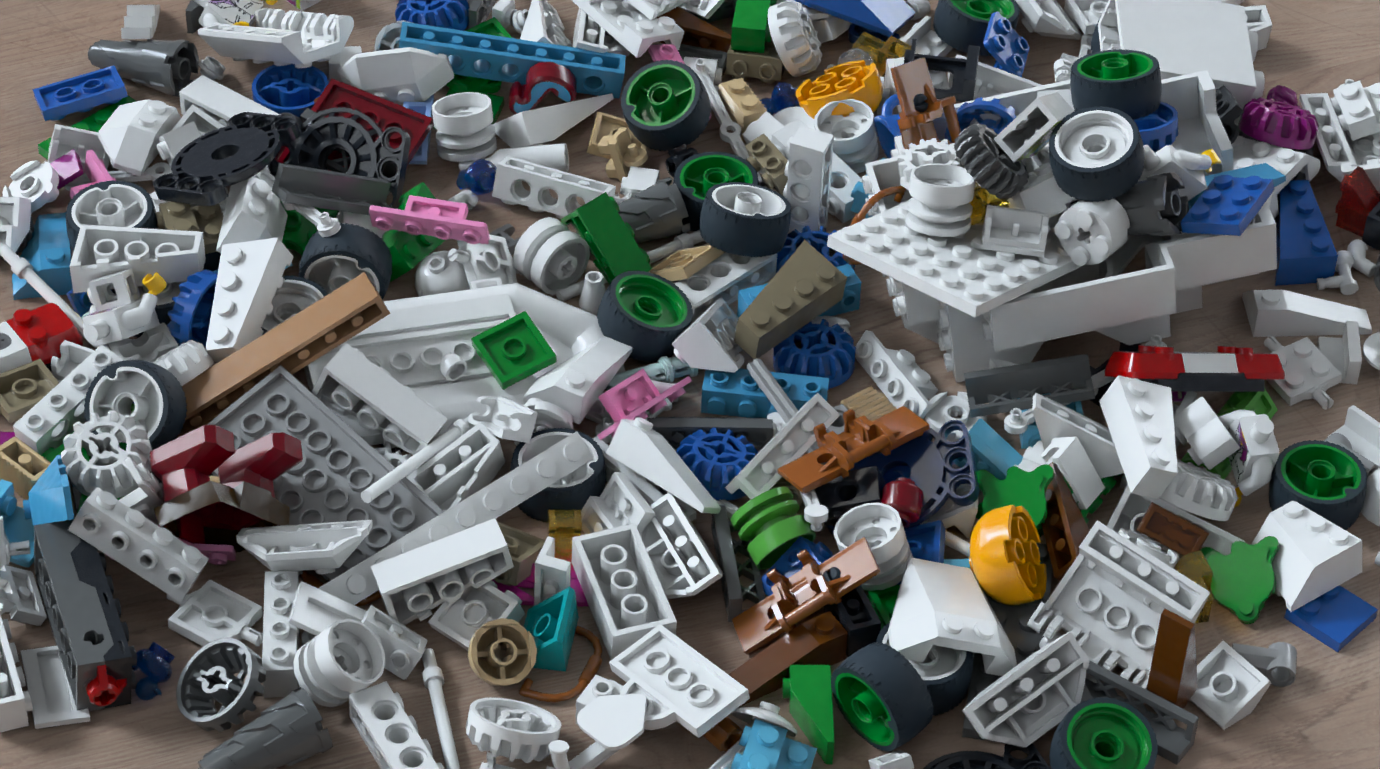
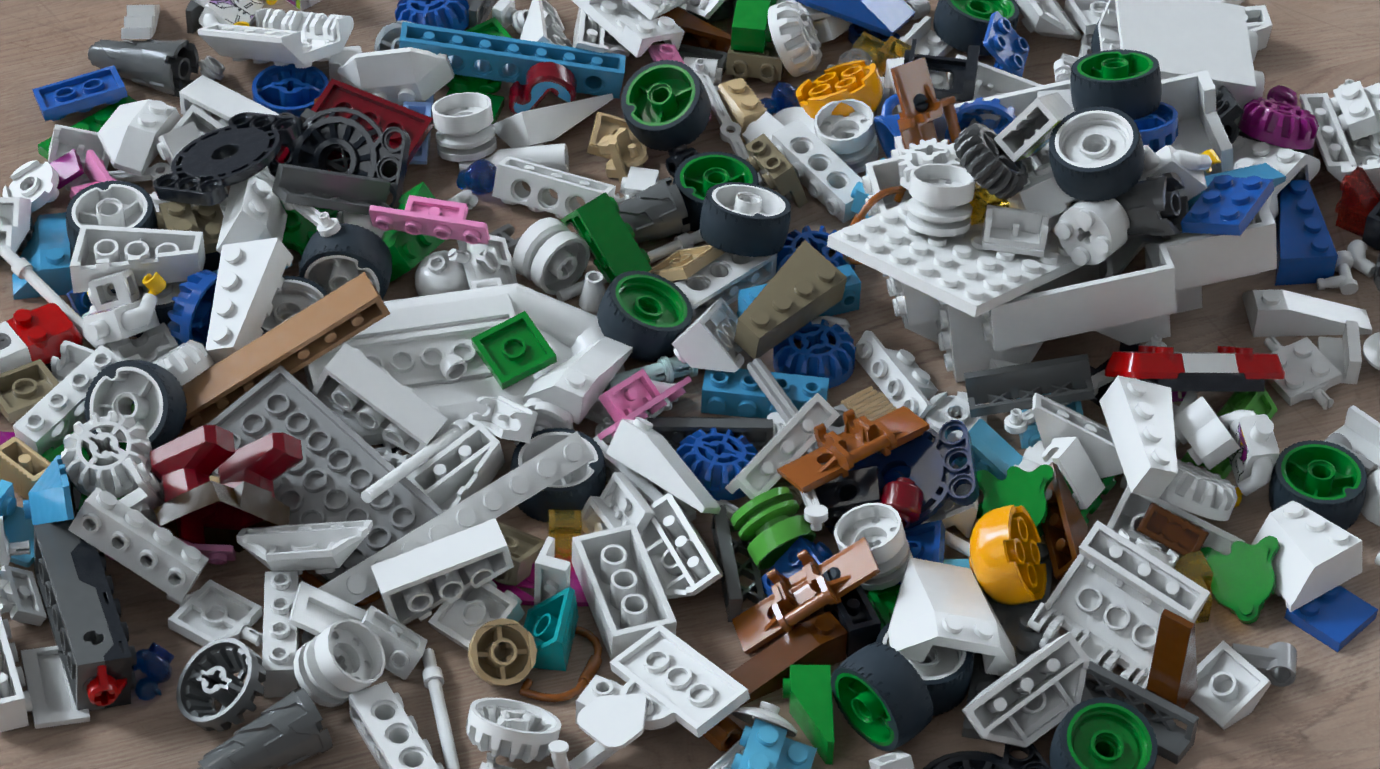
(808, 178): white brick -> none

